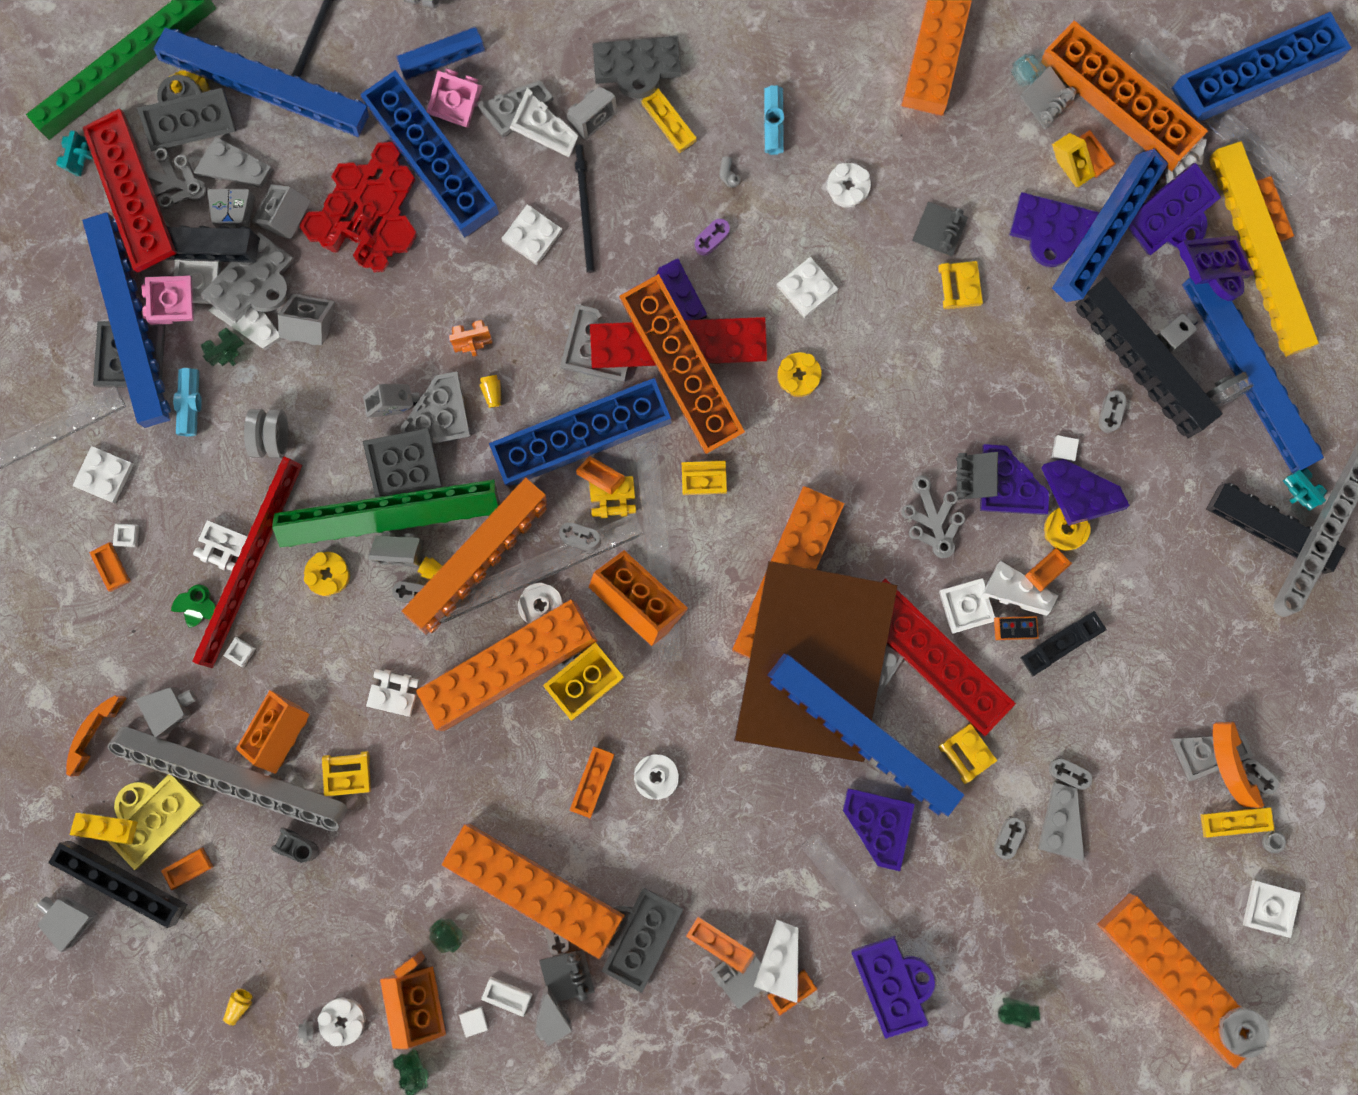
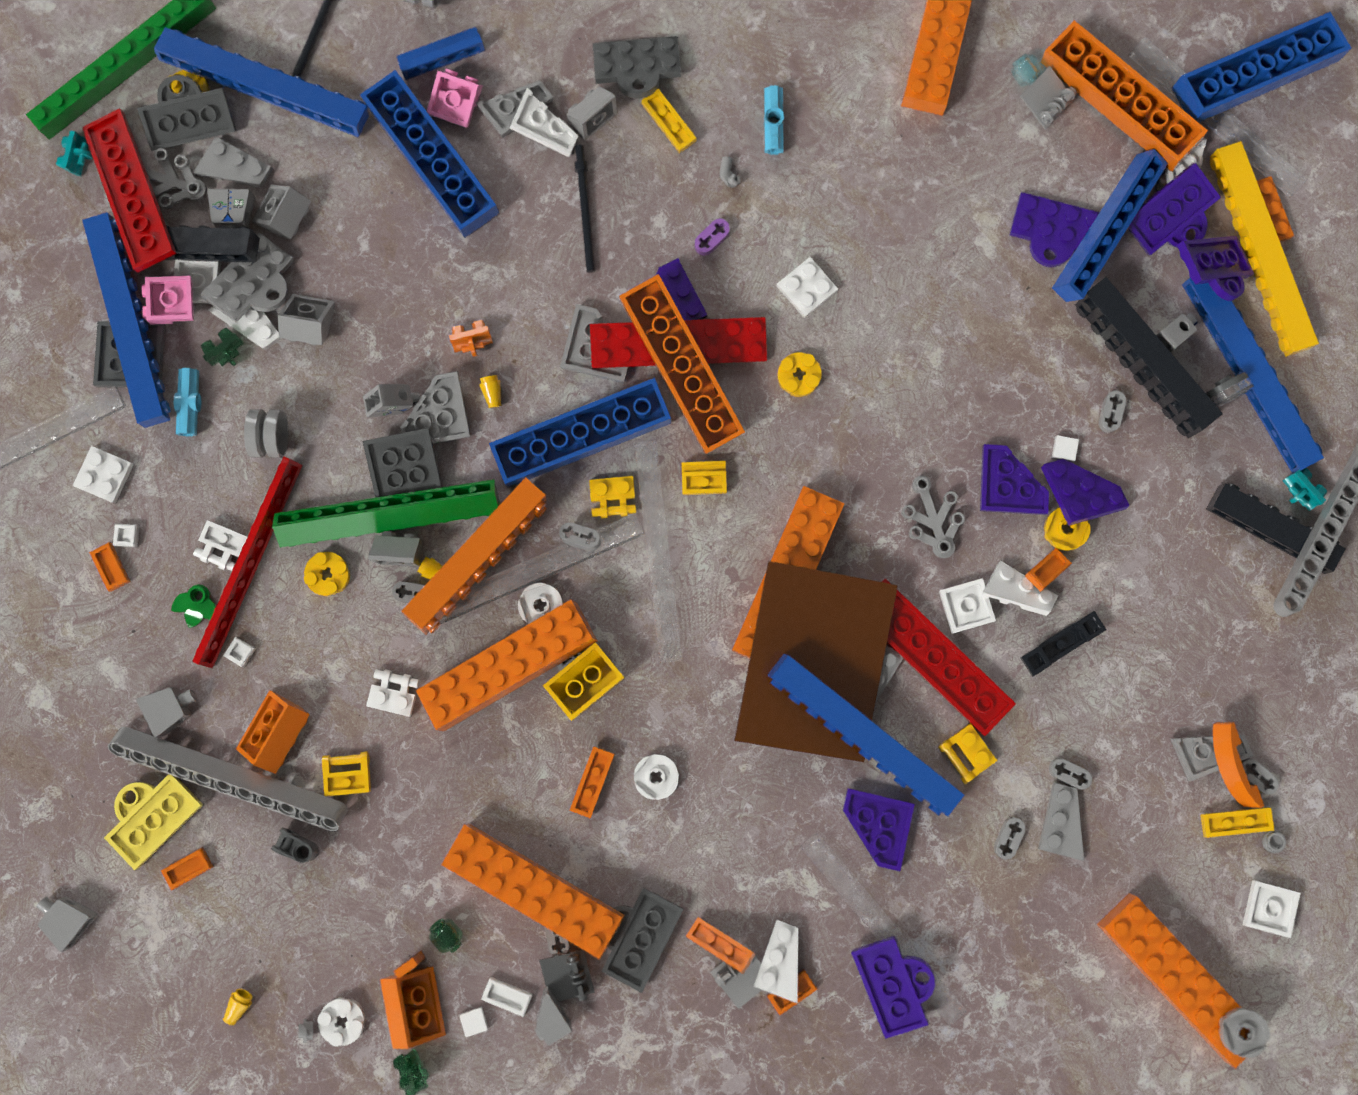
(77, 757): orange slope -> none
(103, 828): yellow plate -> none
(117, 883): black brick -> none
(375, 199): red piece -> none
(532, 234): white plate -> none
(600, 475): orange tile -> none
(637, 597): orange slope -> none
(844, 173): white plate -> none
(940, 228): dark grey hinge -> none
(967, 284): yellow plate -> none
(977, 475): dark grey hinge -> none
(1016, 628): tile -> none
(1018, 1013): clear green hips -> none
(1074, 159): yellow slope -> none
(1099, 157): orange tile -> none

